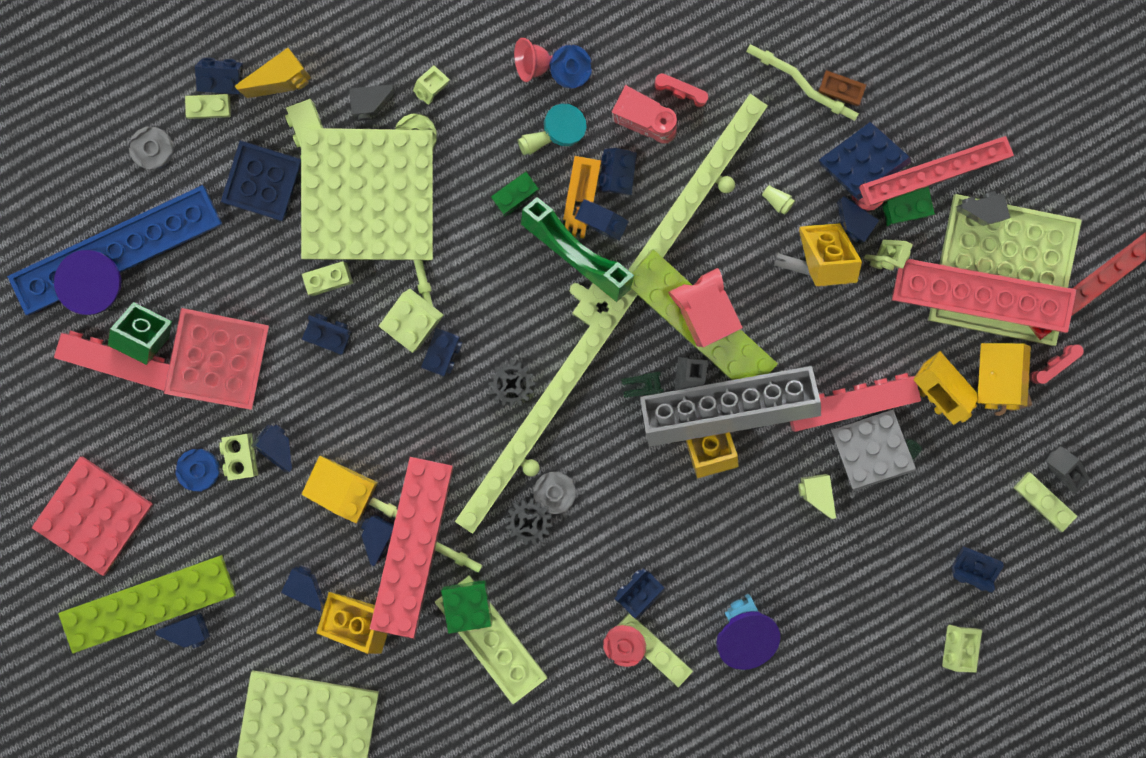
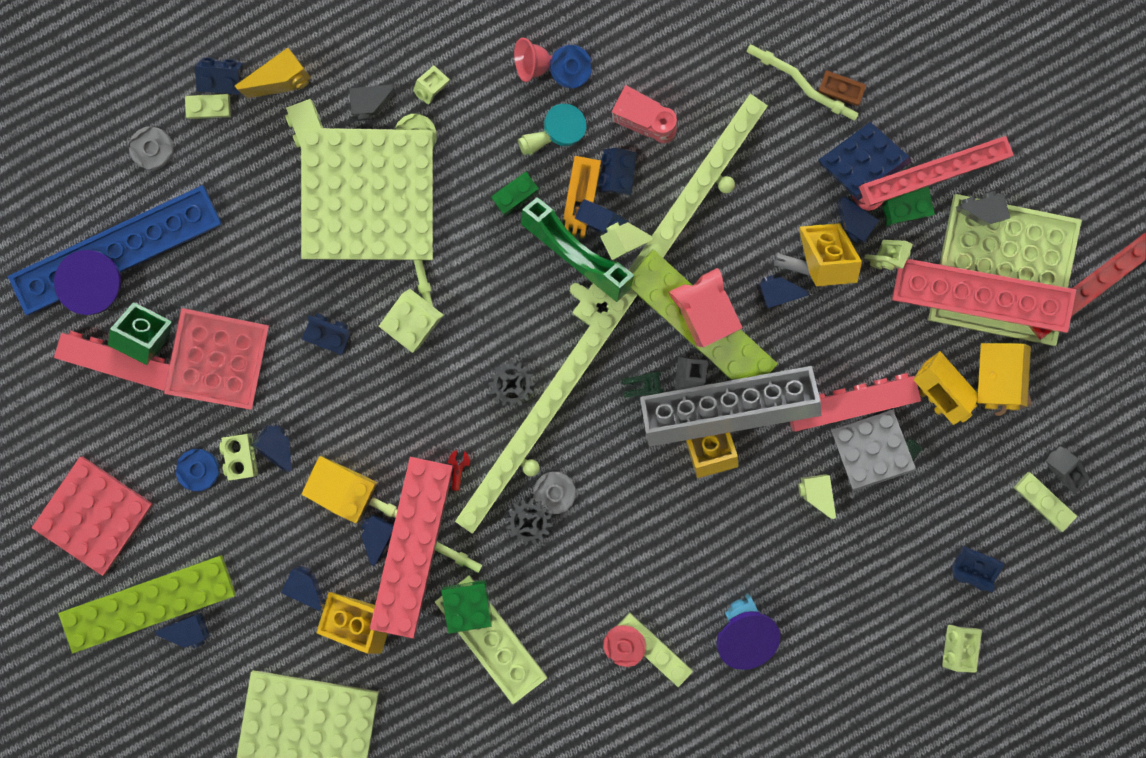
(261, 181): dark blue plate -> none
(327, 278): yellowish green brick -> none
(441, 352): dark blue bracket -> none
(457, 474): none -> red bar
(623, 239): none -> yellowish green slope
(639, 593): dark blue bracket -> none
(681, 89): coral plate -> none
(779, 200): yellowish green cone -> none
(779, 291): none -> dark blue slope
(1057, 364): coral plate -> none

